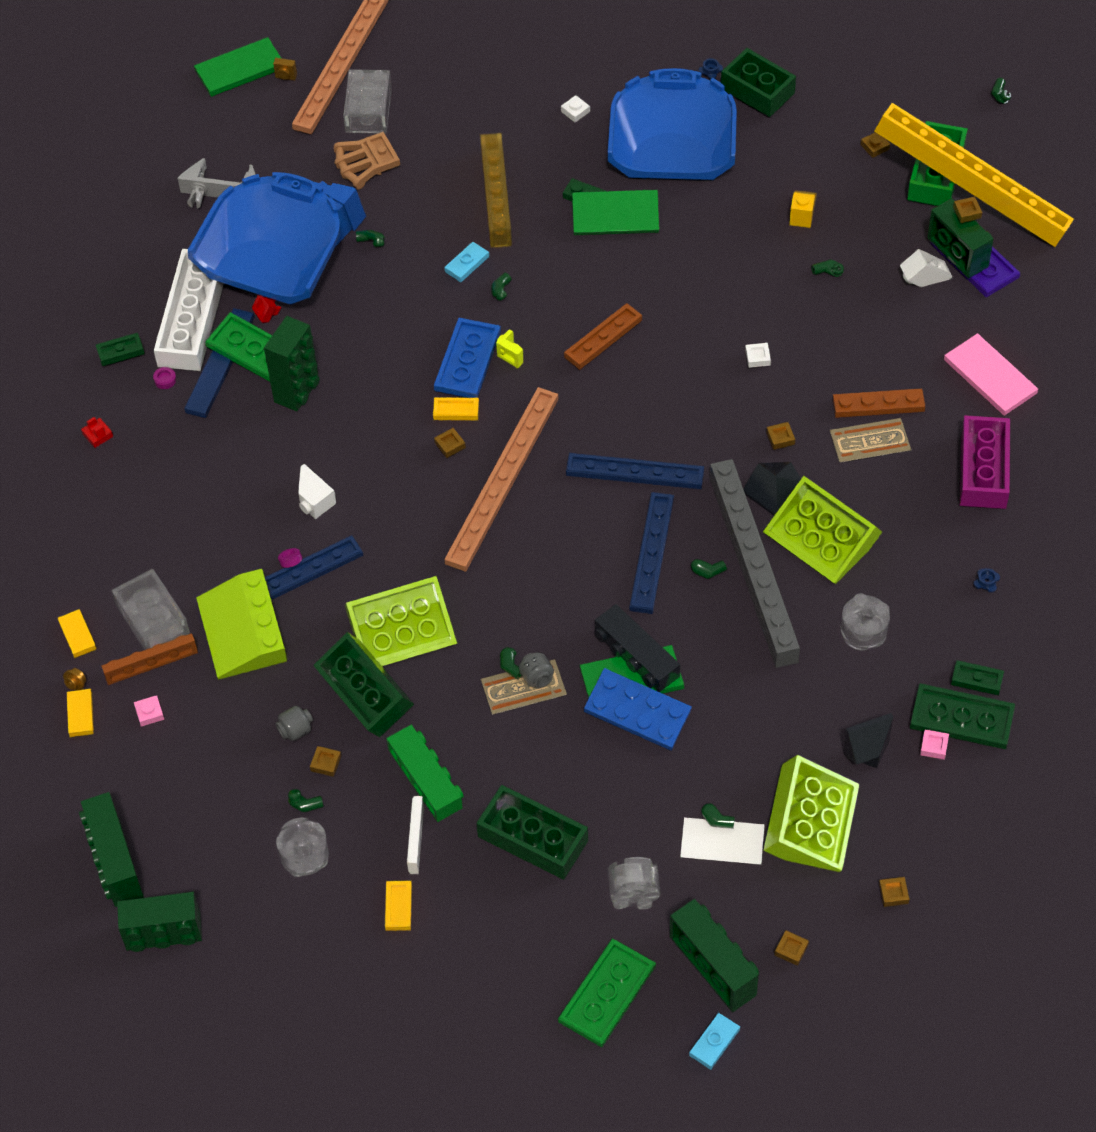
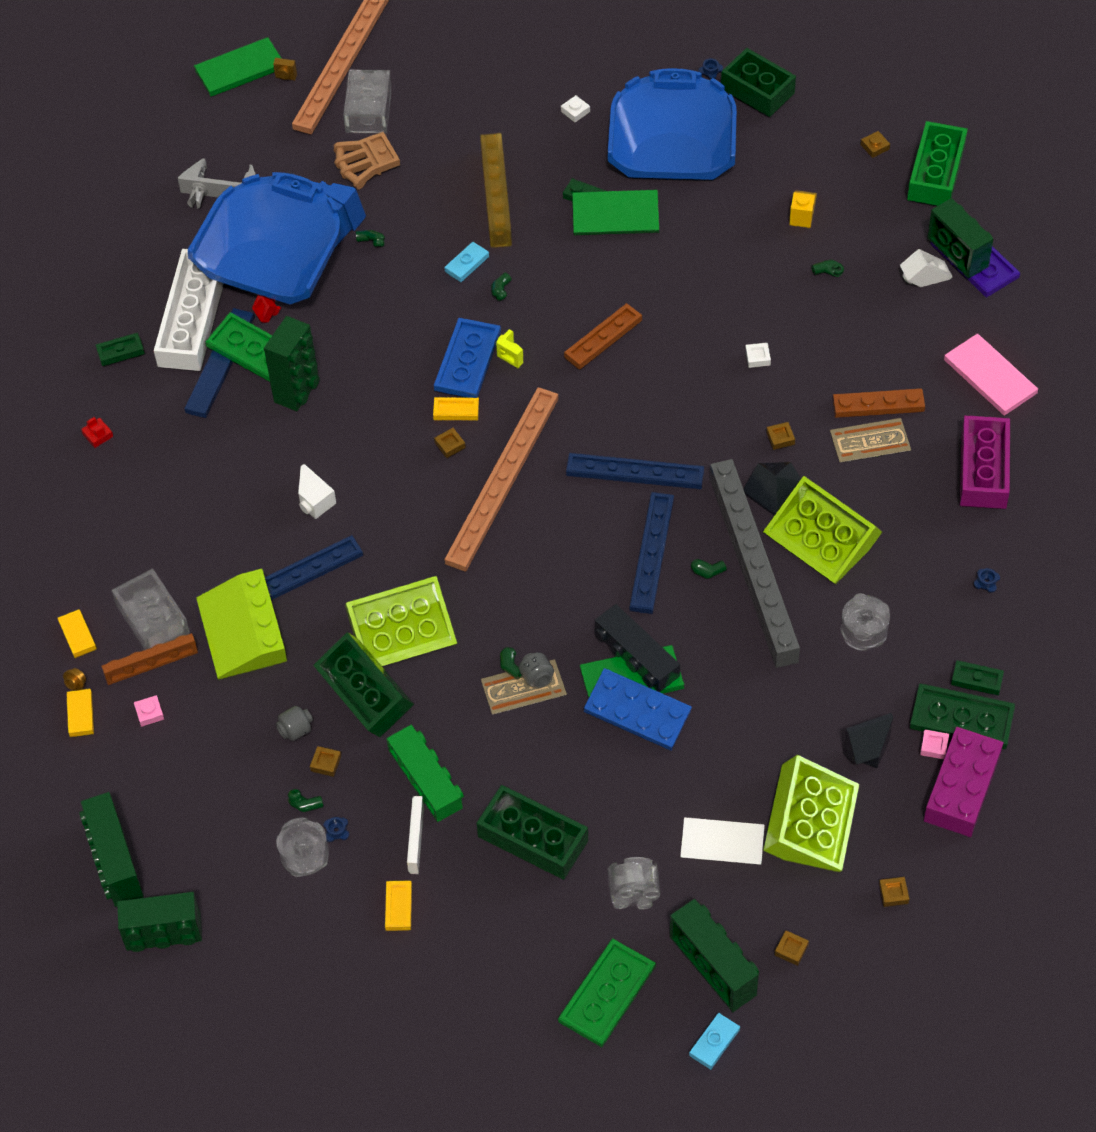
(164, 378): magenta tile -> none
(290, 557): magenta tile -> none
(334, 823): none -> dark blue plate
(715, 818): dark green arm -> none
(963, 781): none -> magenta brick
(967, 209): pearl gold plate -> none
(973, 175): yellow brick -> none
(998, 92): dark green arm -> none

